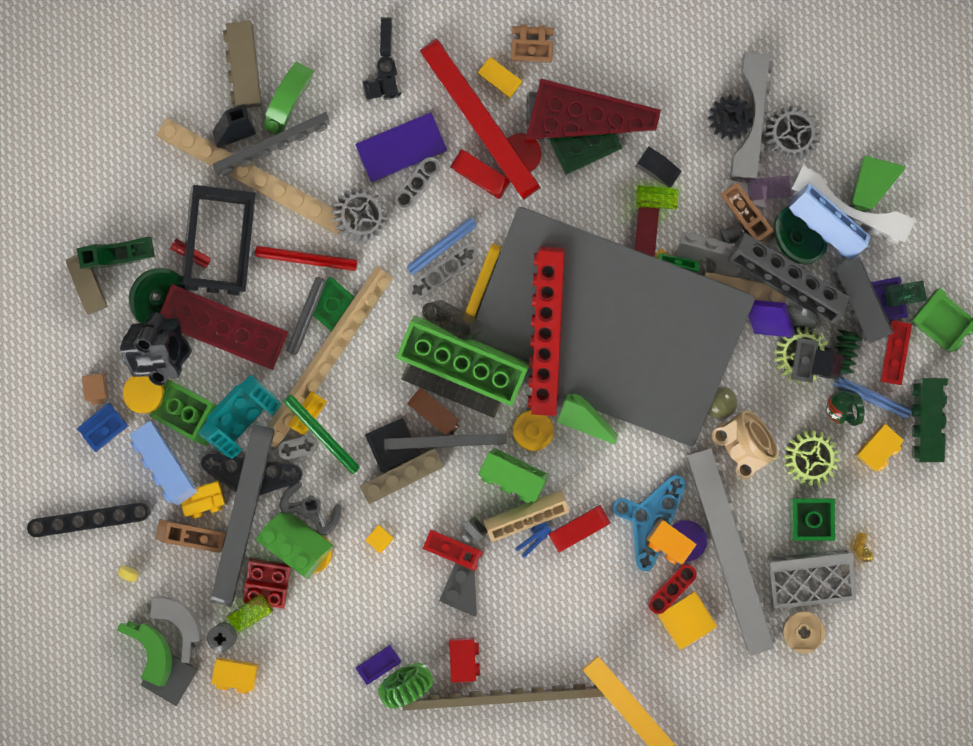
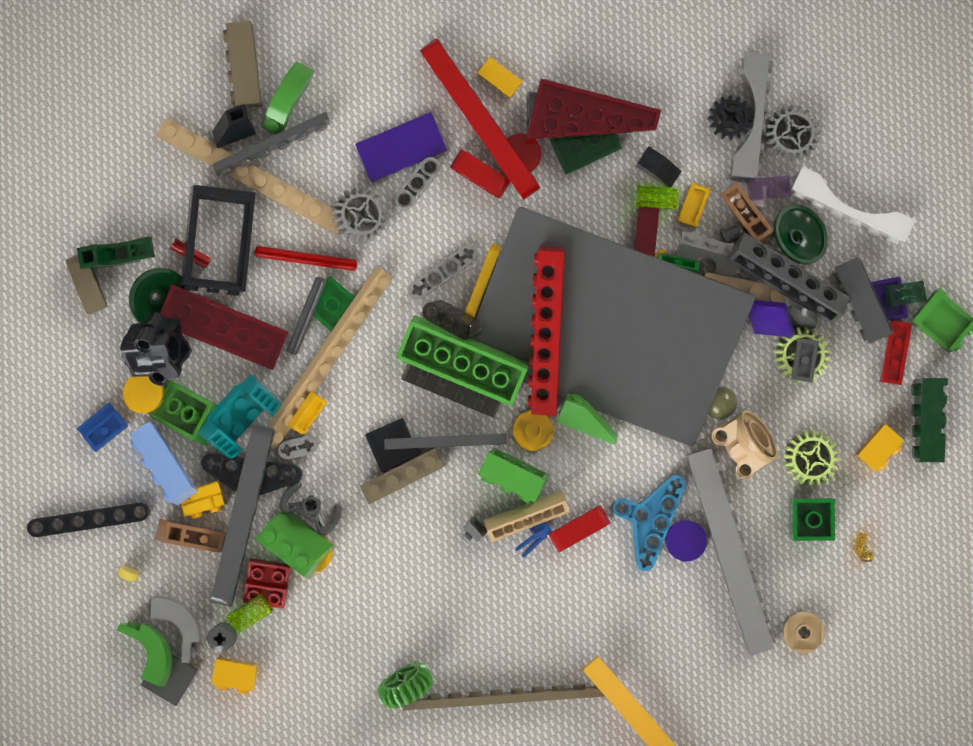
(95, 388): medium nougat brick -> none
(321, 434): green axle -> none
(378, 664): dark purple tile -> none
(379, 539): yellow tile -> none
(386, 36): black beam -> none
(386, 86): black piece -> none
(434, 412): reddish brown slope -> none
(441, 246): medium blue axle -> none
(452, 549): red plate -> none
(461, 590): dark grey wing -> none
(462, 659): red brick -> none
(532, 50): medium nougat plate -> none
(669, 599): red beam -> none
(670, 541): light orange brick -> none
(687, 620): yellow slope -> none
(693, 205): none -> yellow tile
(806, 561): light grey fence -> none
(827, 363): black brick -> none
(829, 222): light blue brick -> none
(840, 407): dark green helmet -> none
(846, 348): dark green piece -> none
(873, 182): bright green slope -> none
(873, 397): medium blue axle -> none

